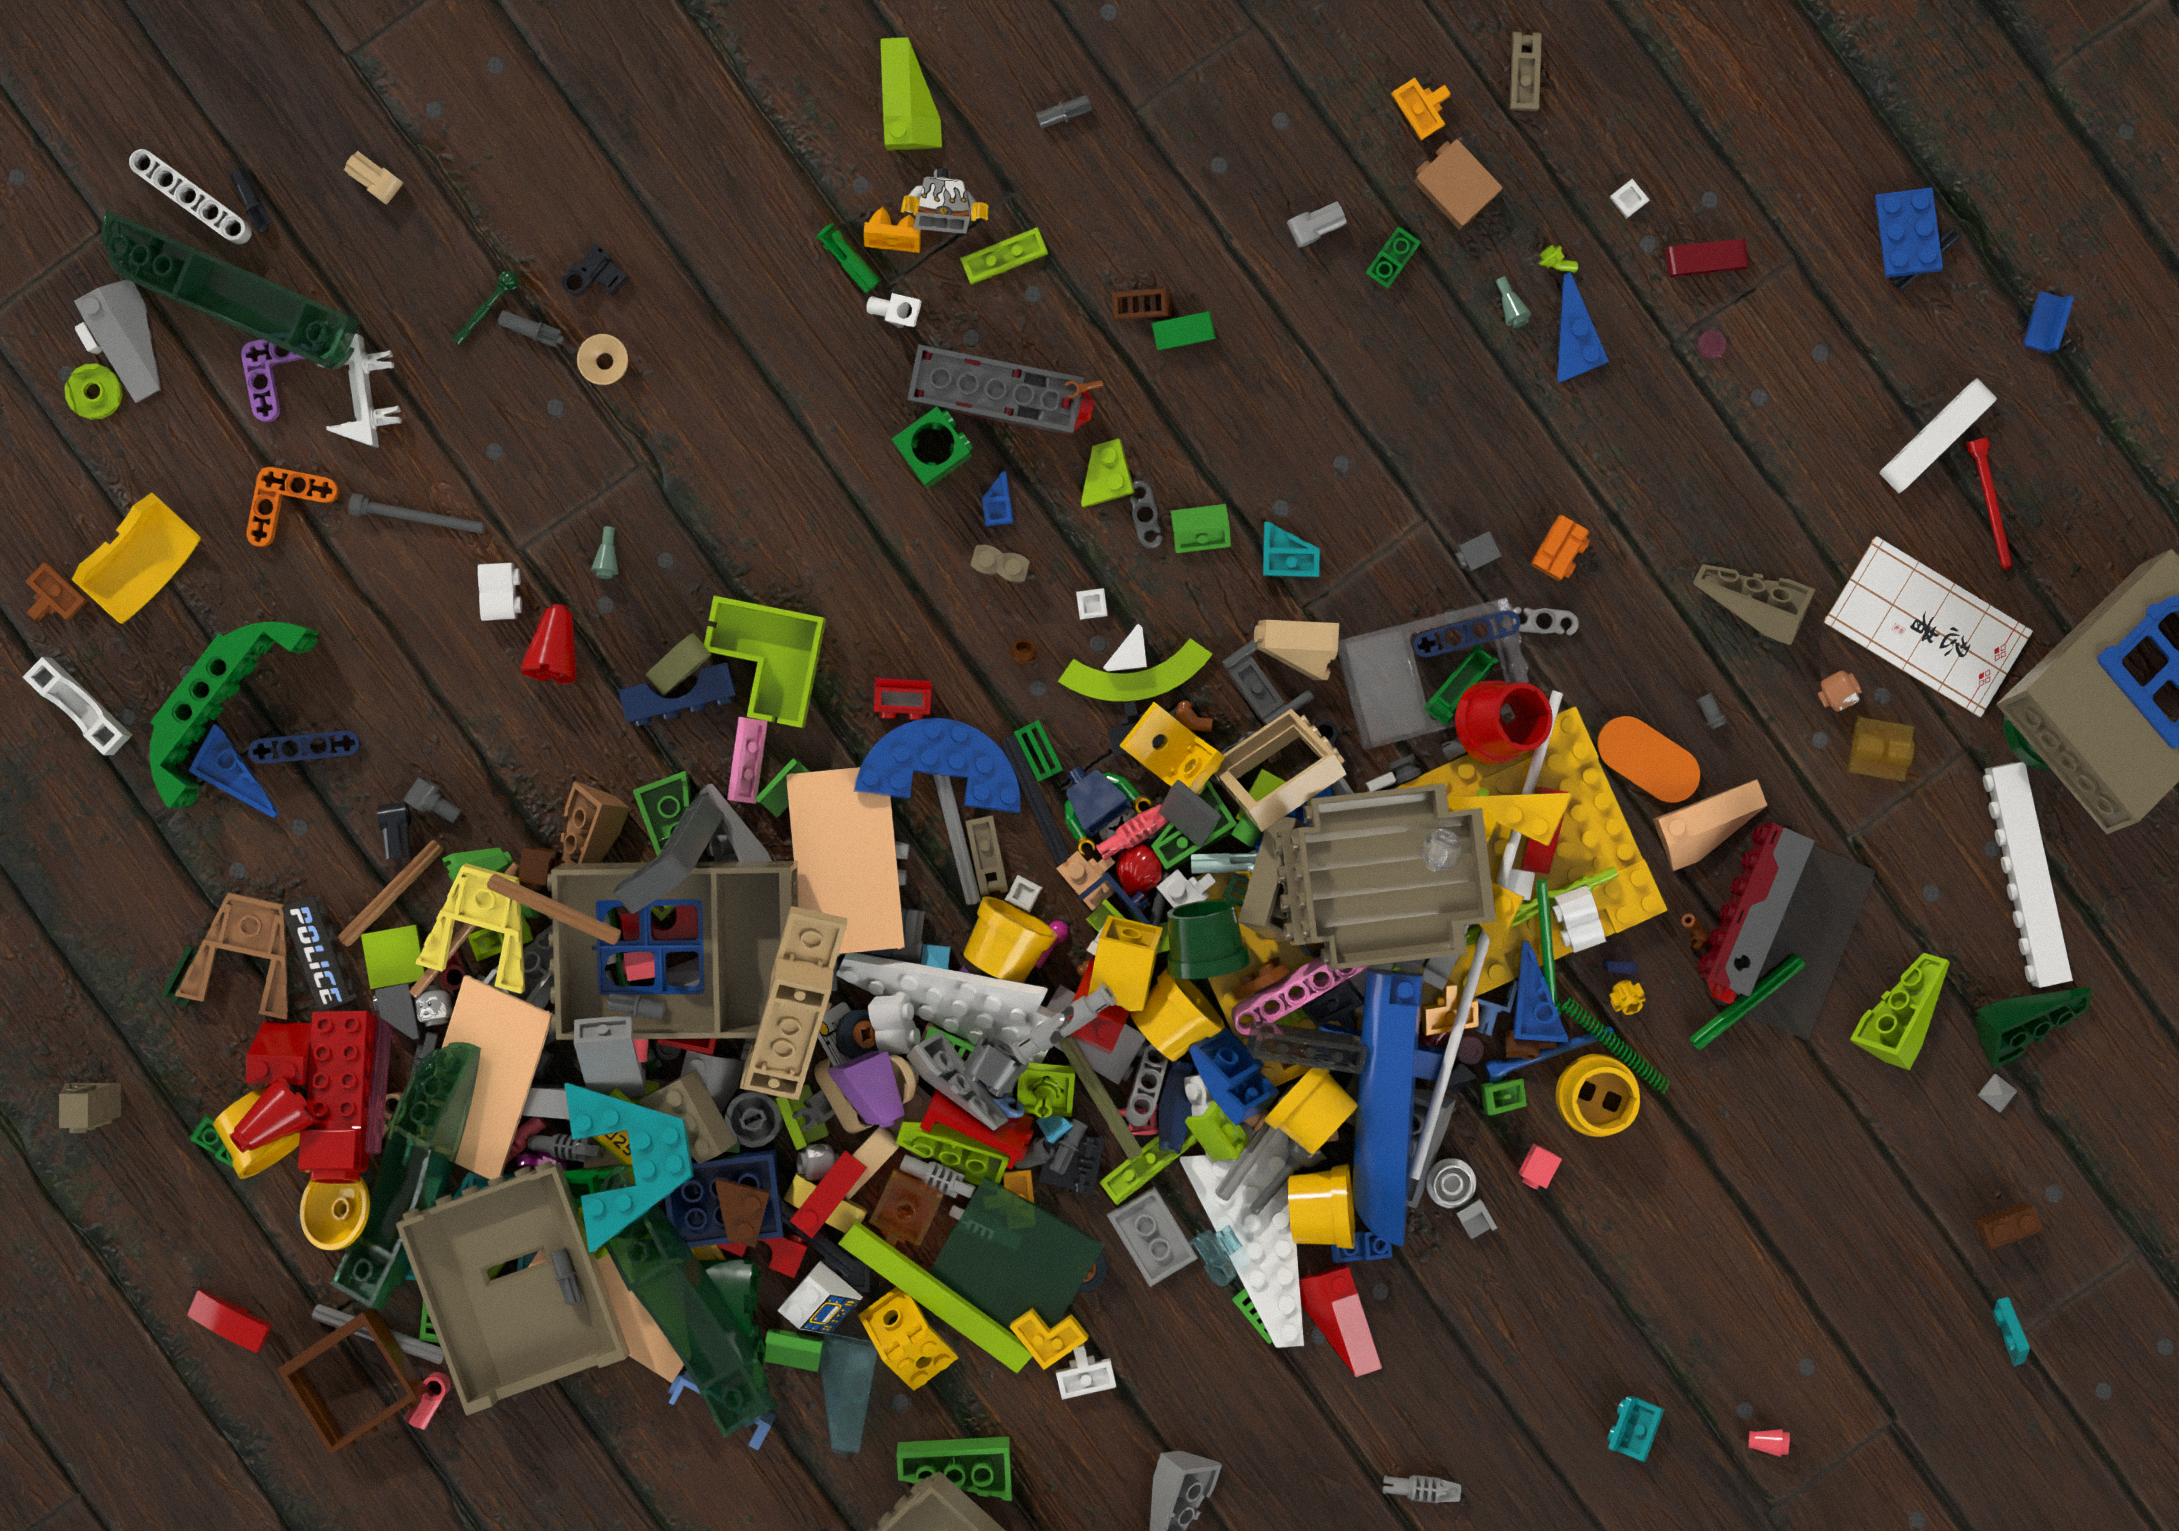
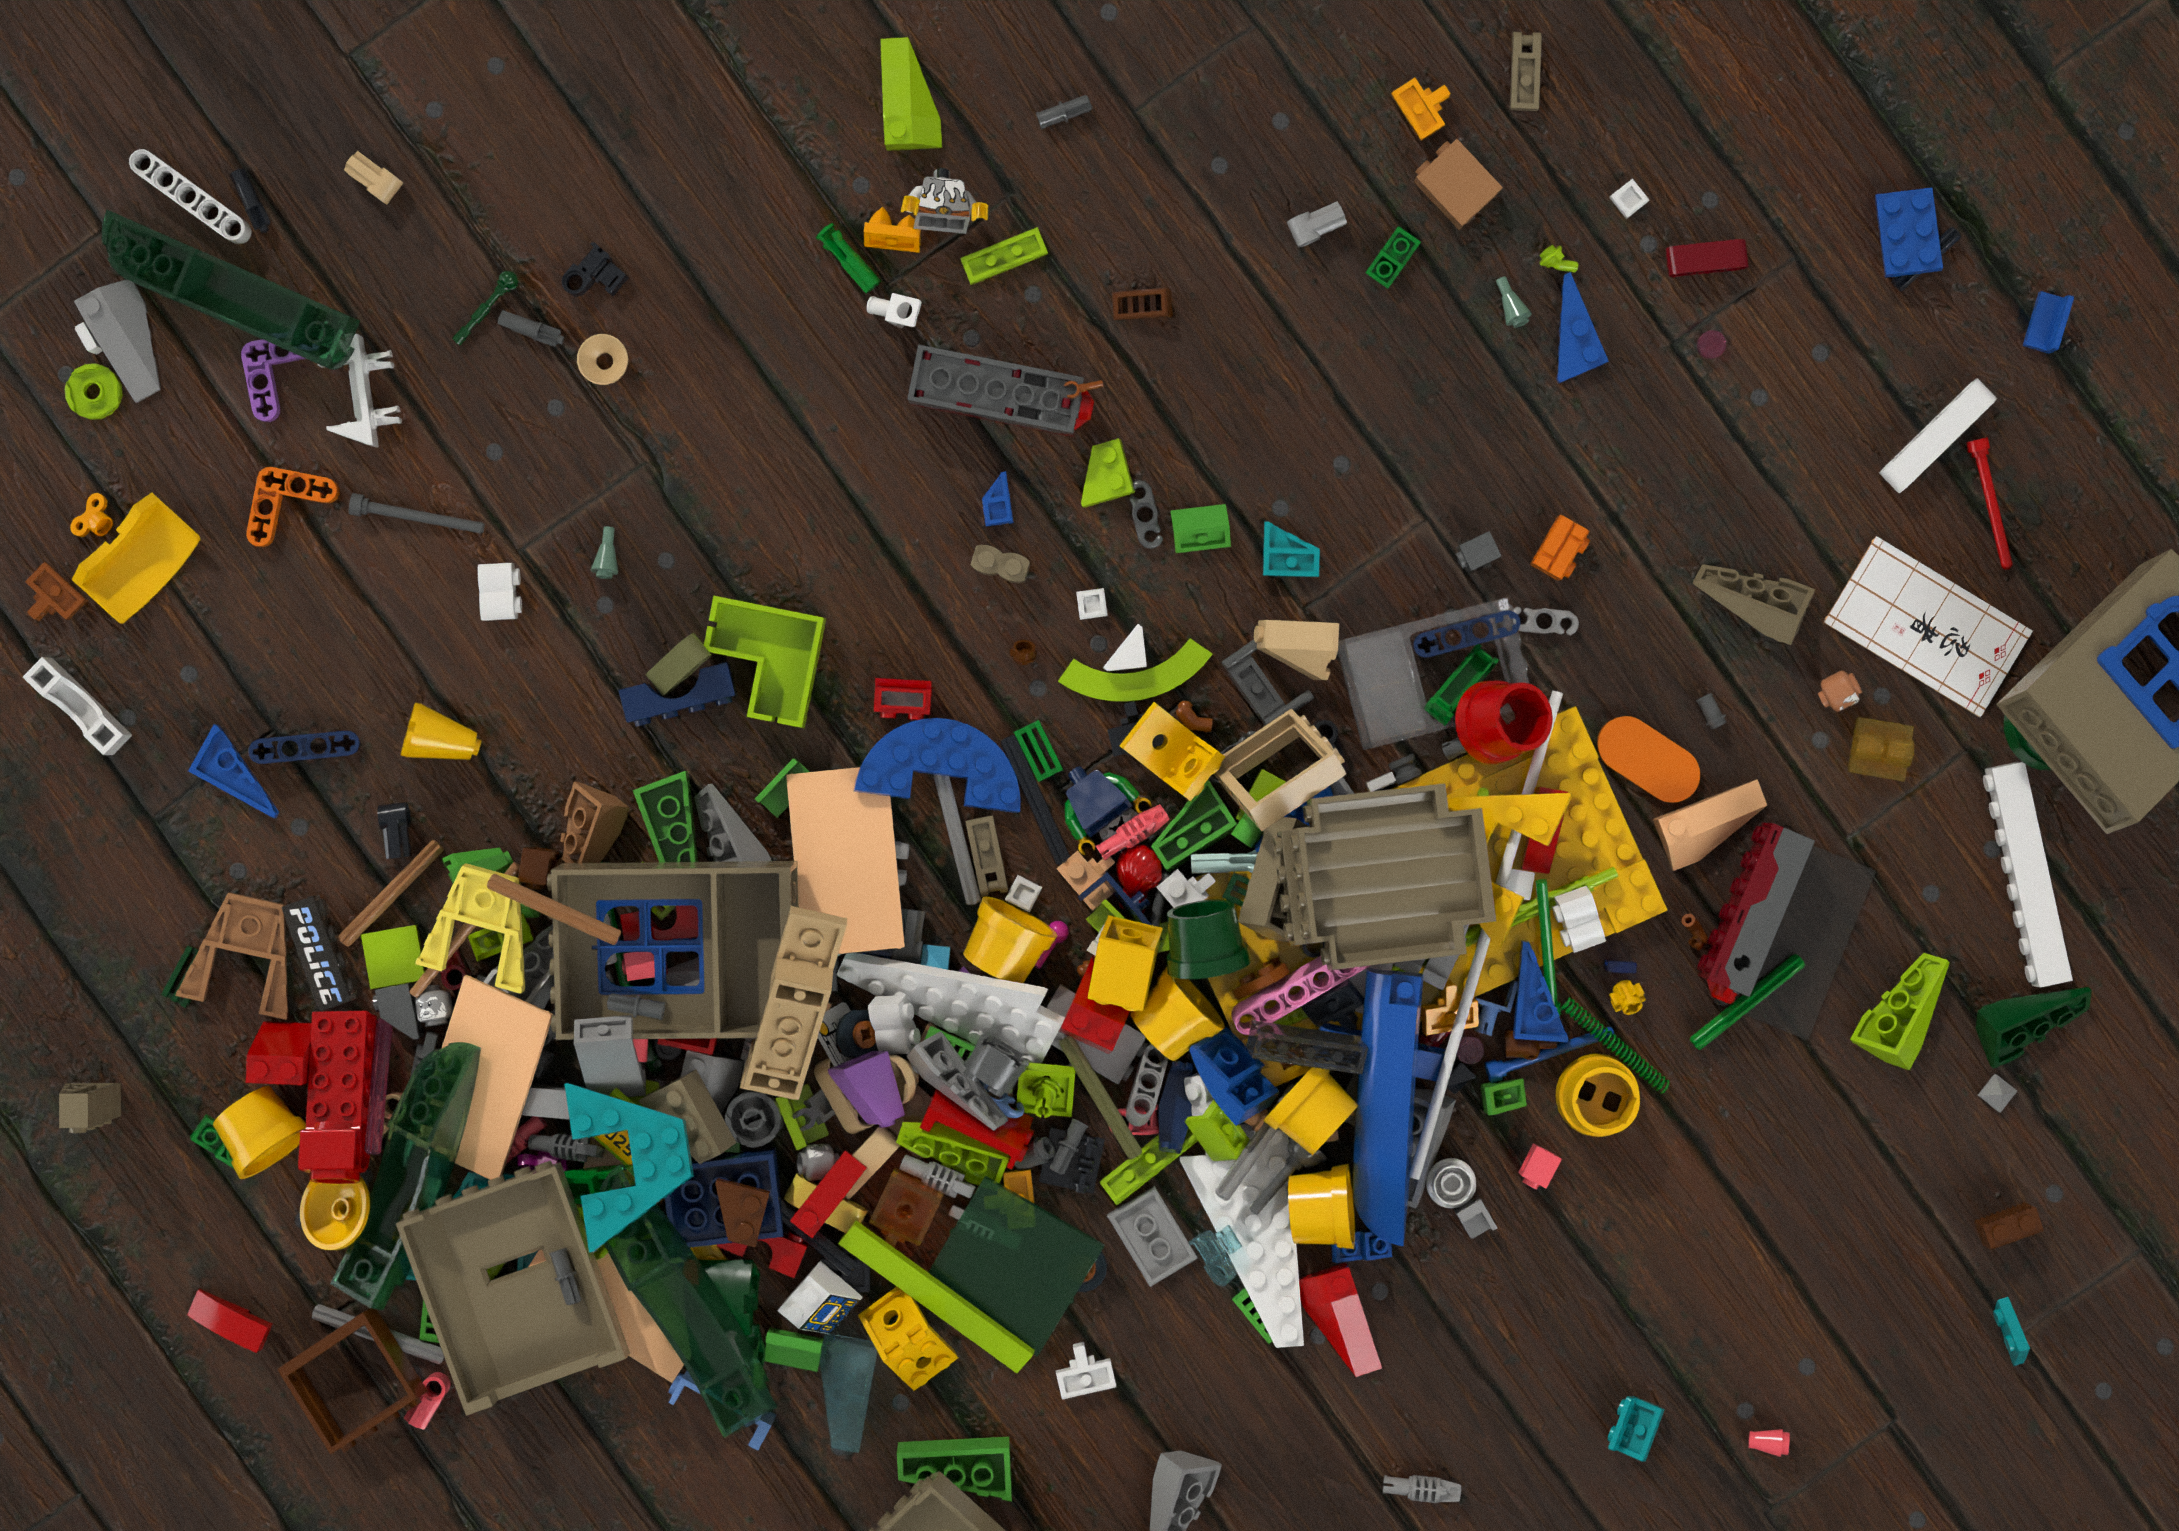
(93, 518): none -> light orange piece
(174, 727): green slope -> none
(272, 1117): red cone -> none
(426, 797): dark grey pin -> none
(438, 736): none -> yellow cone
(552, 648): red cone -> none
(676, 857): dark grey beam -> none
(747, 760): bright pink plate -> none
(908, 441): green brick -> none
(1048, 1344): yellow plate -> none
(1054, 1127): medium azure tile -> none
(1060, 1025): light grey piece -> none
(1183, 330): green slope -> none
(1189, 813): dark grey tile -> none
(1441, 850): clear head -> none

